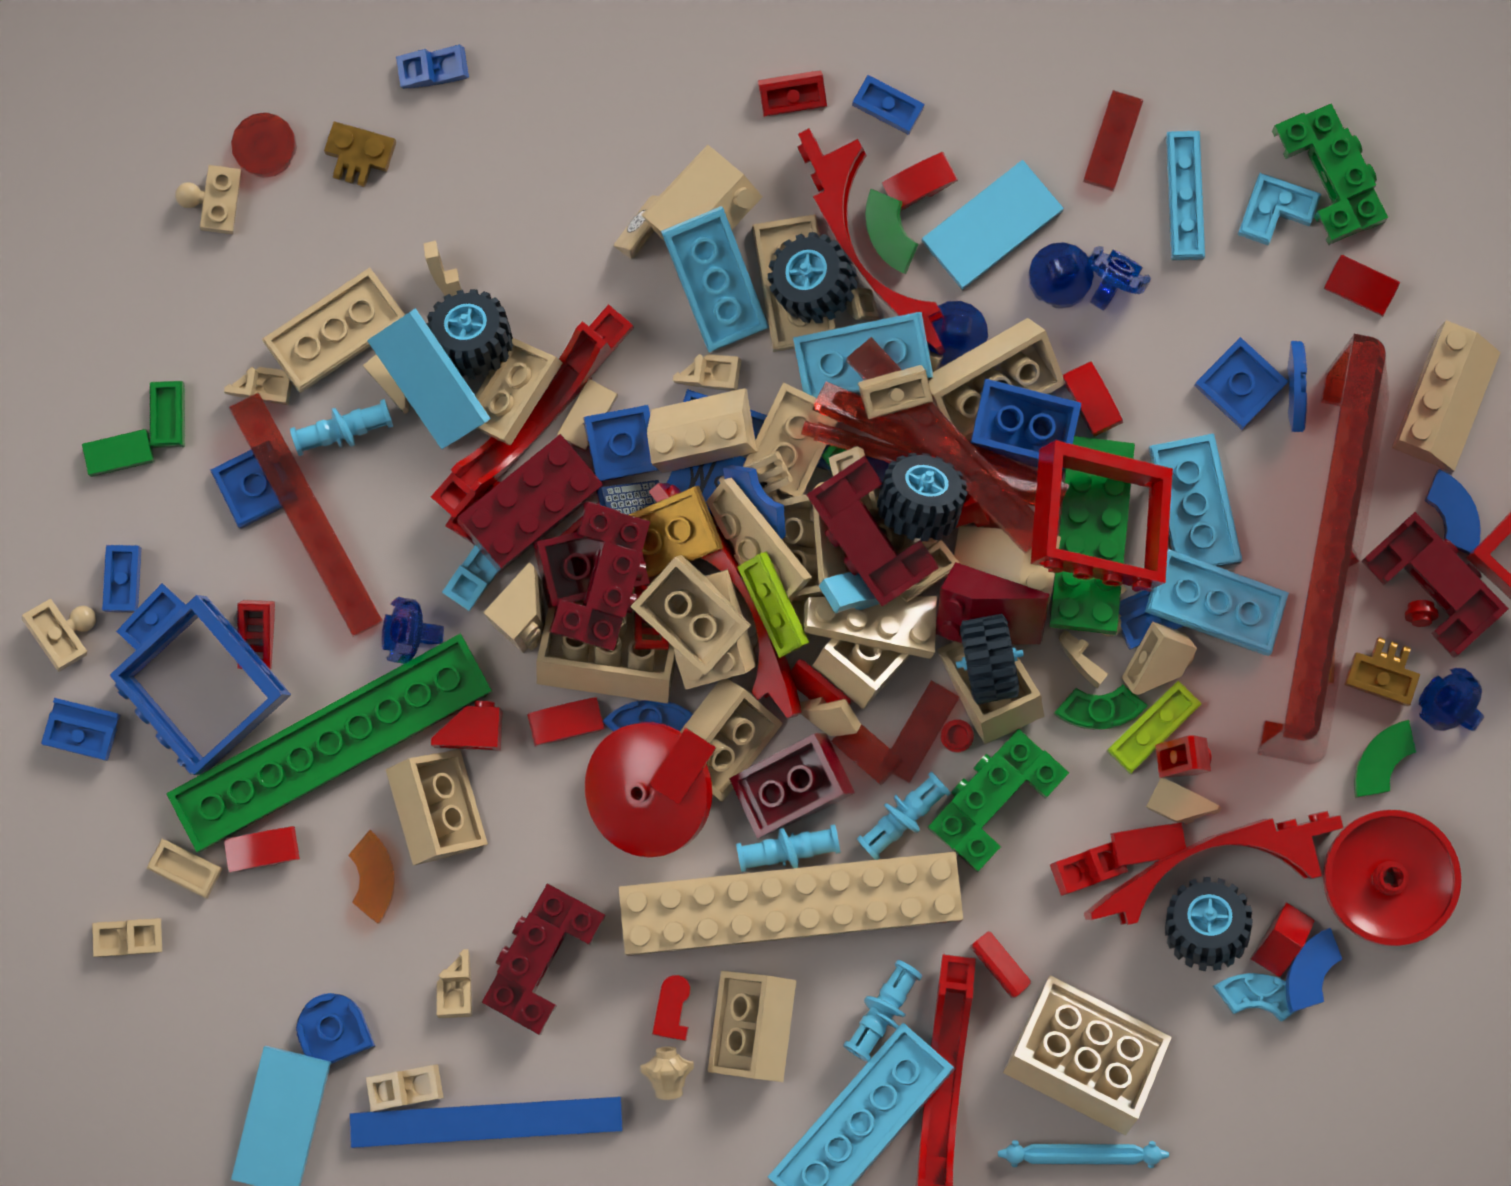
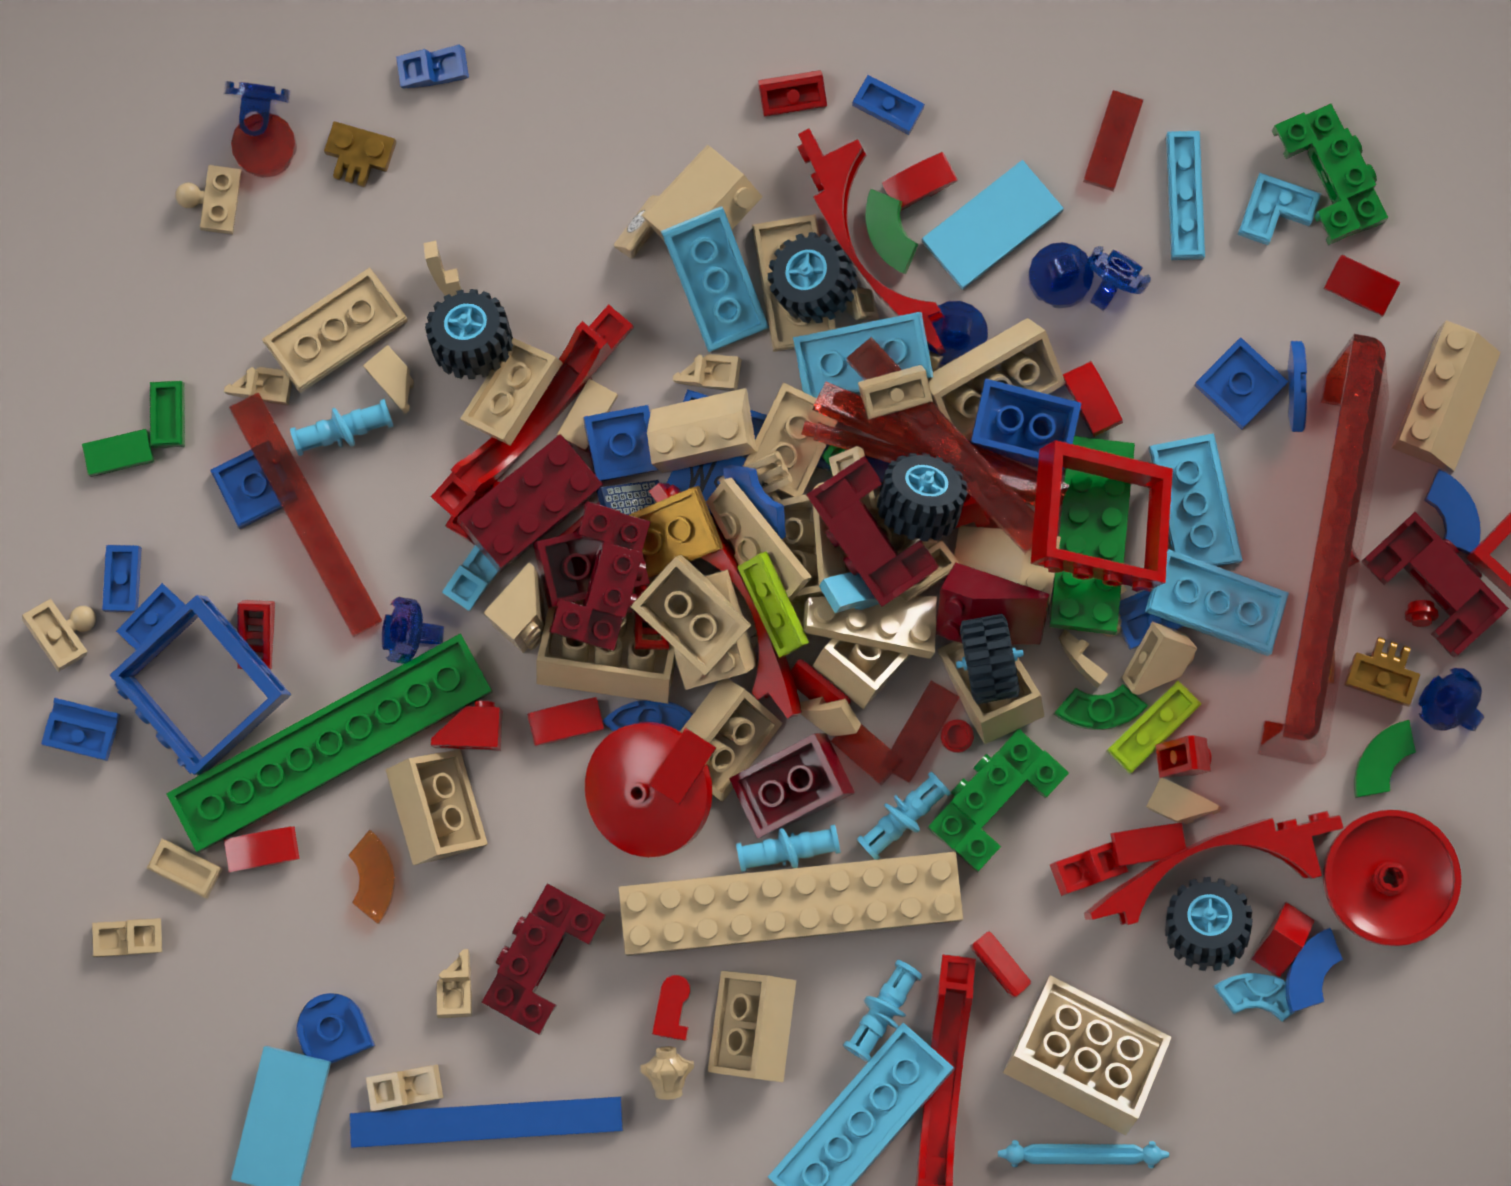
(255, 99): none -> clear blue tile
(428, 379): medium azure tile -> none

